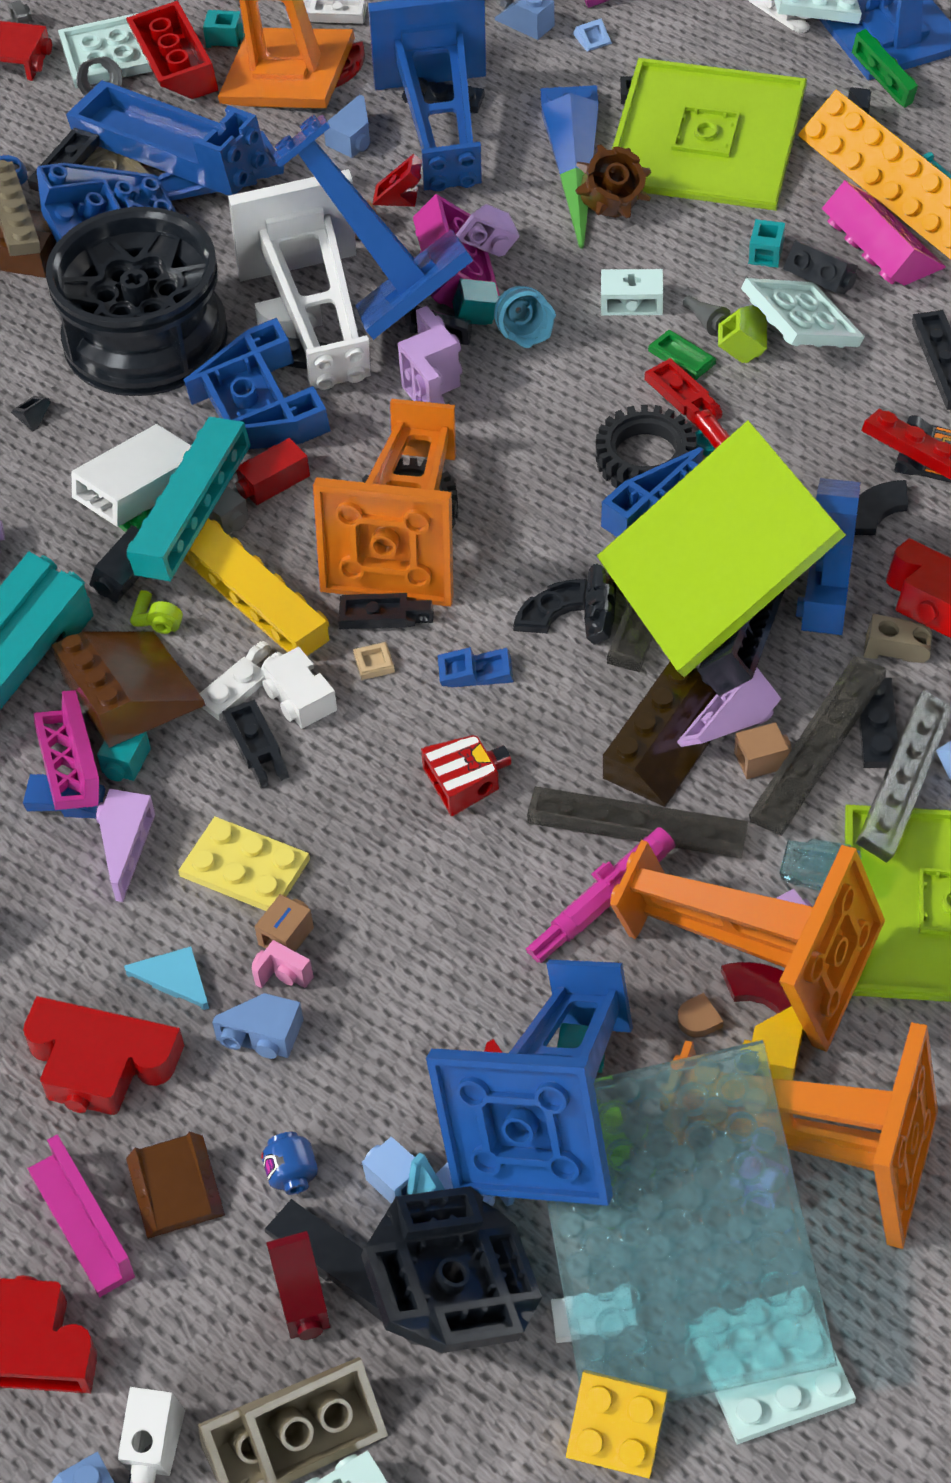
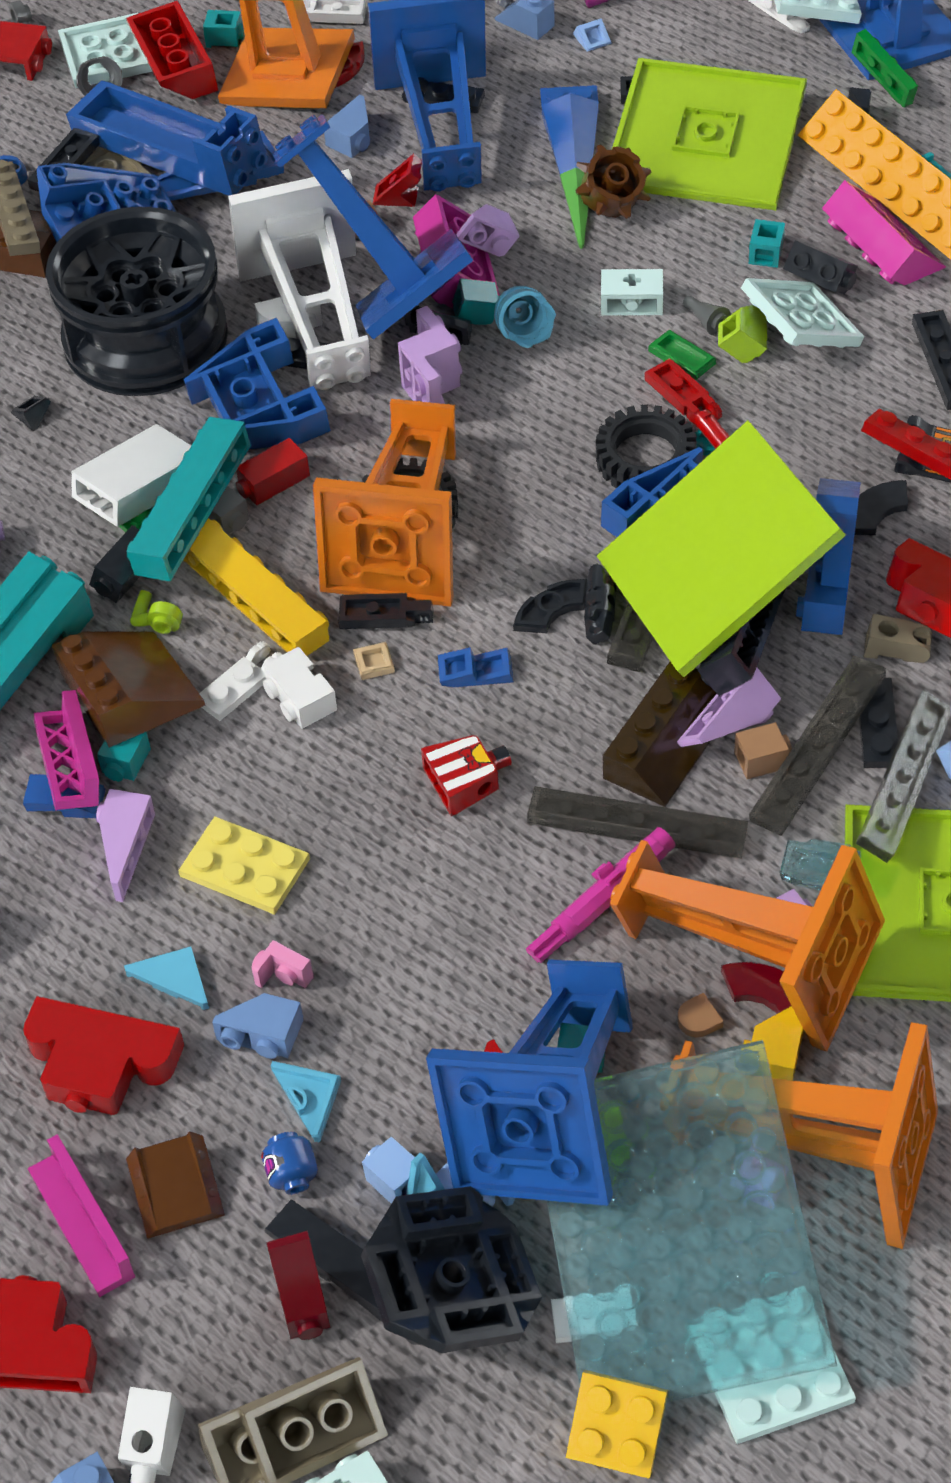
(254, 740): black hinge -> none
(285, 922): medium nougat brick -> none
(310, 1094): none -> medium azure tile

